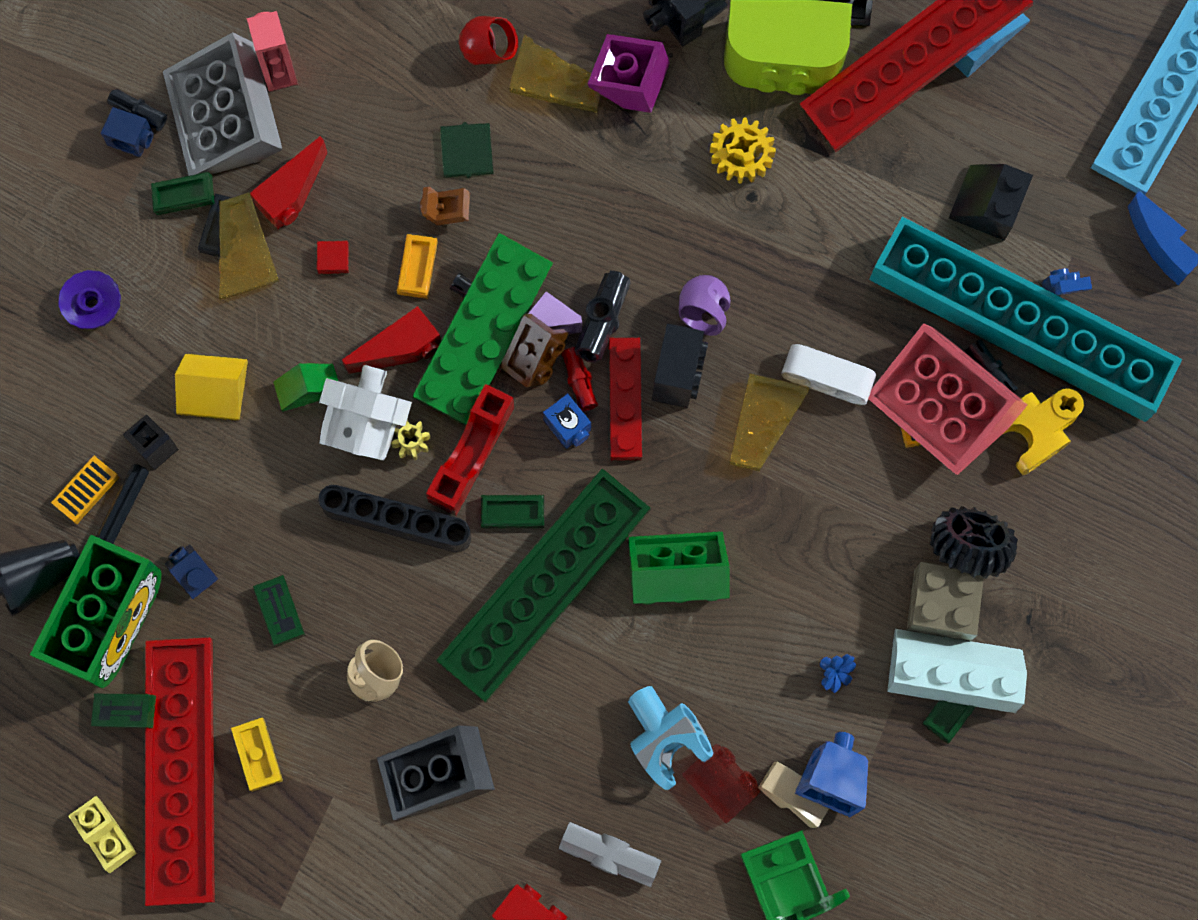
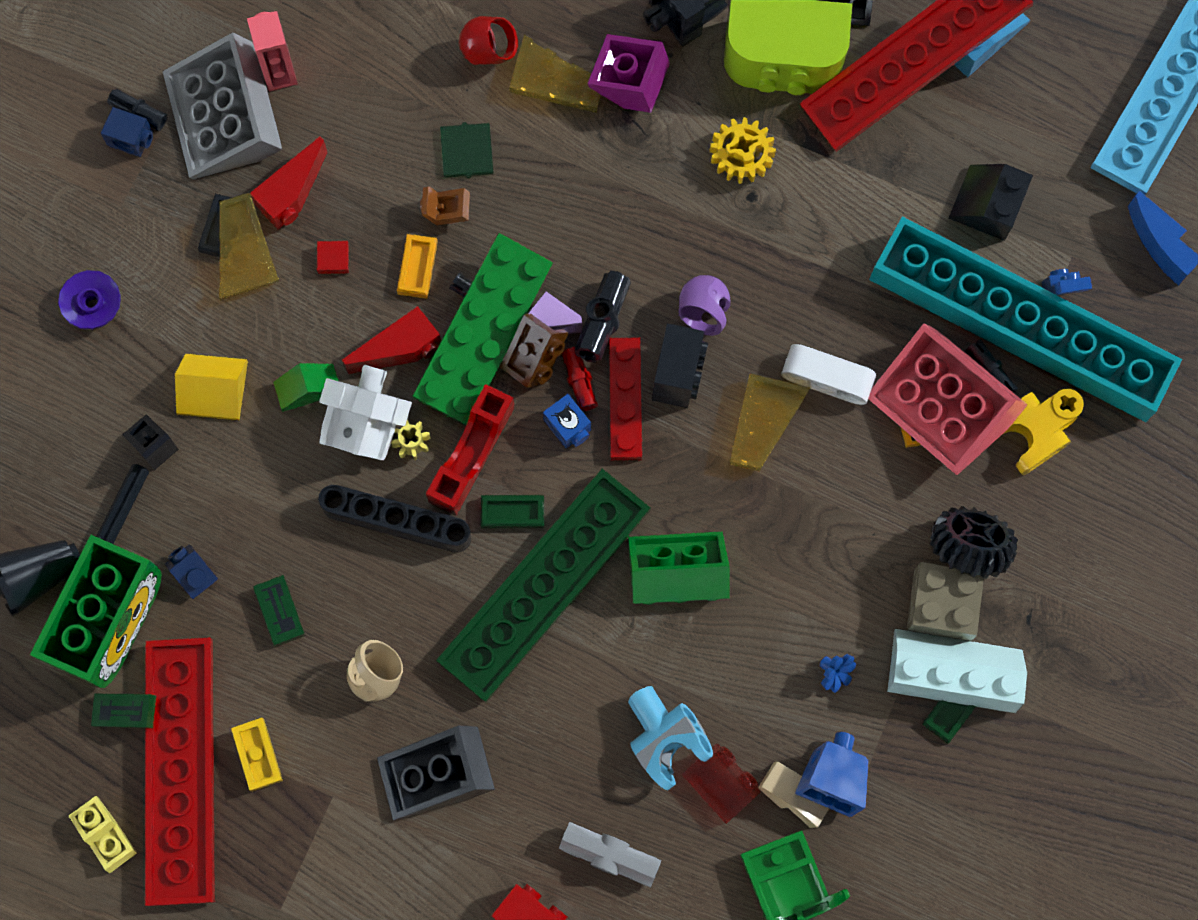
(85, 489): light orange tile -> none
(182, 193): dark green tile -> none

